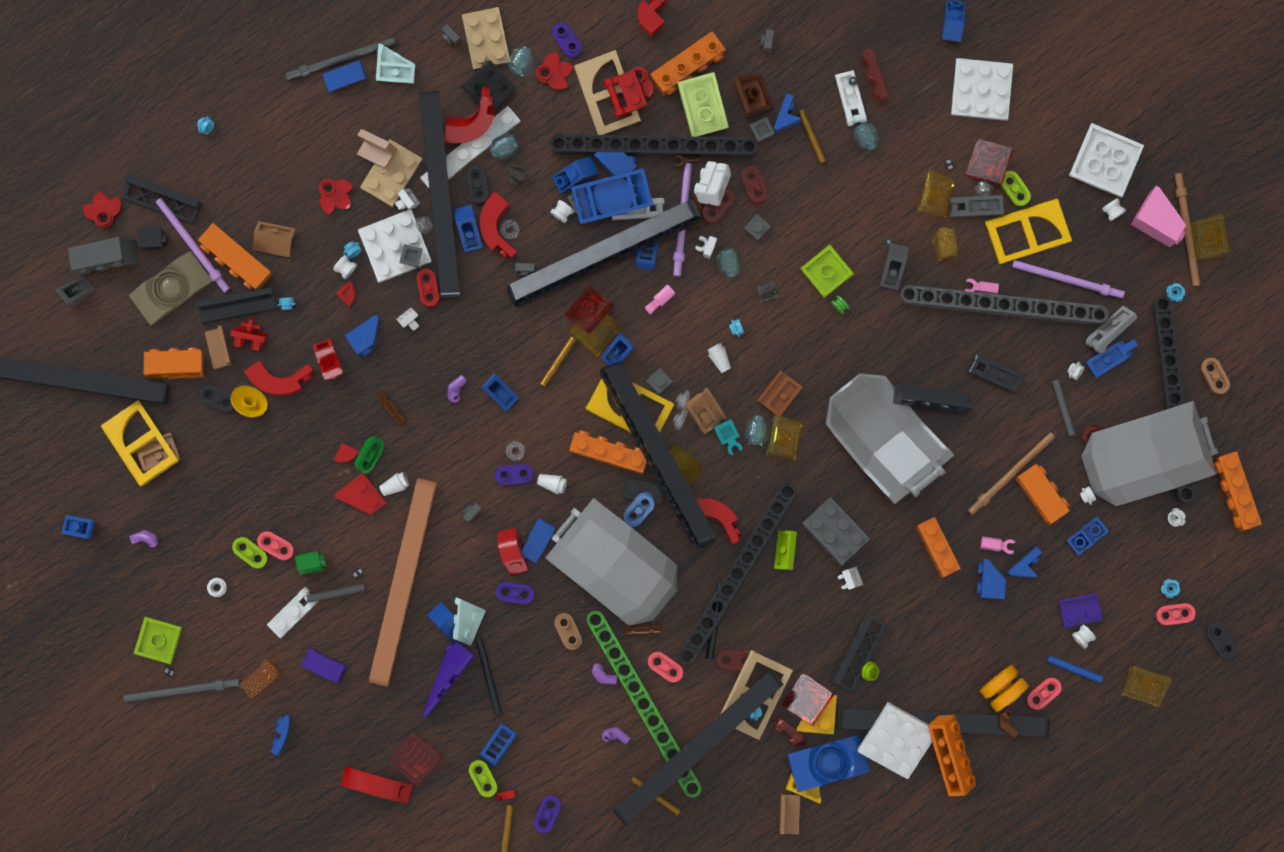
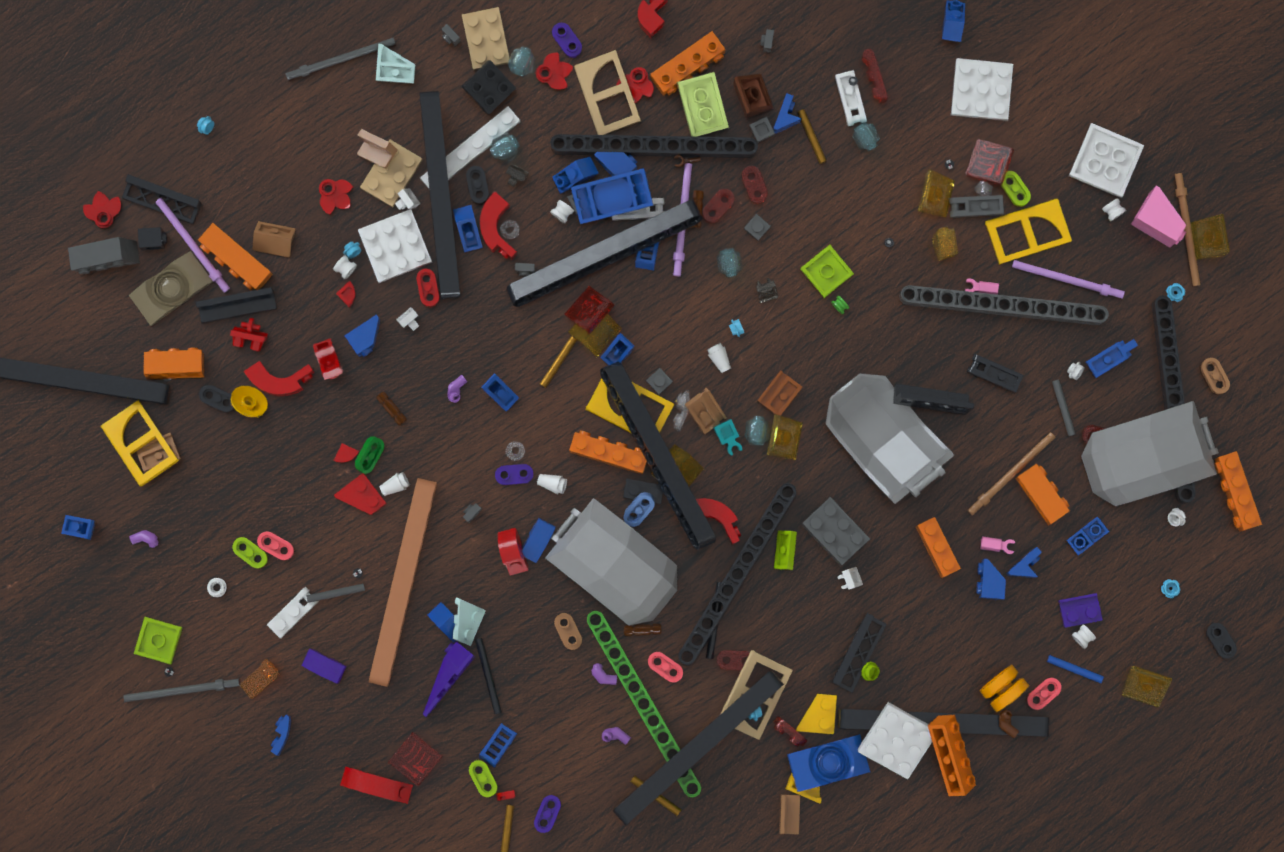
(75, 291): dark grey slope -> none
(218, 348): medium nougat panel -> none
(286, 303): medium azure plate -> none
(310, 562): green brick -> none
(344, 76): blue slope -> none
(411, 256): dark grey plate -> none
(424, 224): clear plate -> none
(472, 127): red arch -> none
(514, 593): dark purple plate -> none
(631, 90): red plate -> none
(660, 299): bright pink bar -> none
(708, 247): white tile -> none
(712, 183): white brick -> none
(807, 699): tile -> none
(894, 266): dark grey slope -> none
(1087, 495): white plate -> none
(1111, 329): light grey plate -> none
(1175, 615): coral plate -> none

